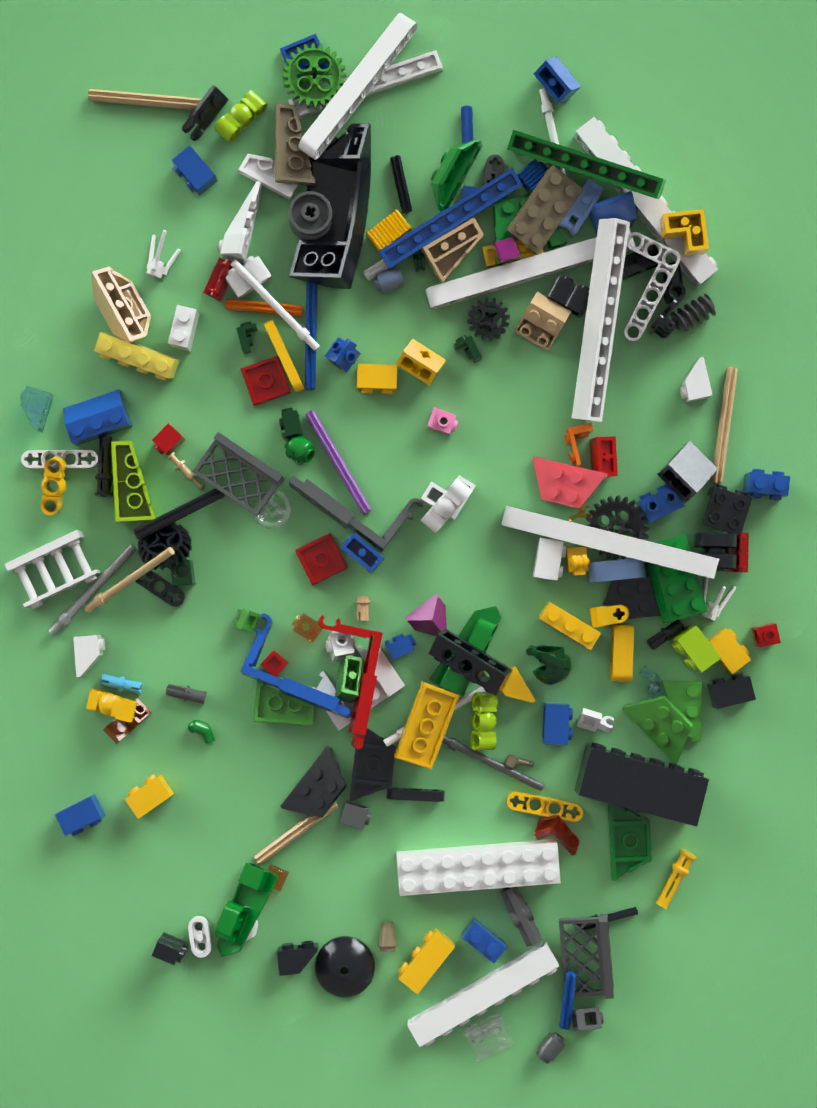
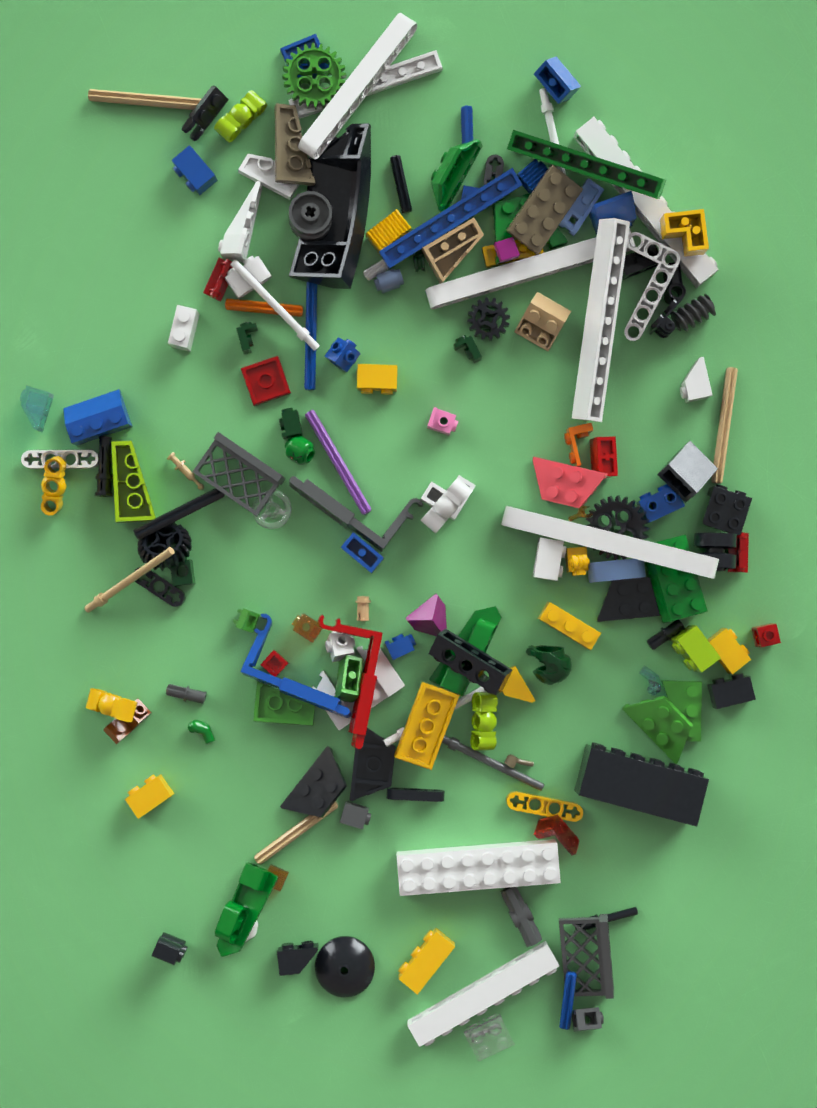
(37, 558): white fence -> none
(65, 618): light grey bar -> none
(80, 815): blue brick -> none
(87, 652): white slope -> none
(120, 304): tan wedge -> none
(121, 684): medium azure pin -> none
(137, 355): light yellow brick -> none
(154, 266): white plant -> none
(167, 440): red brick -> none
(199, 936): white plate -> none
(284, 356): yellow beam -> none
(321, 559): red tile -> none
(387, 939): dark tan cone -> none
(421, 362): yellow brick -> none
(483, 940): blue brick -> none
(550, 1047): dark grey brick -> none
(556, 723): blue brick -> none
(570, 295): black brick -> none
(592, 720): white plate -> none
(605, 615): yellow piece -> none
(622, 653): yellow beam -> none
(628, 840): green wing -> none
(677, 867): yellow pin -> none
(713, 608): white plant -> none
(761, 484): blue brick -> none

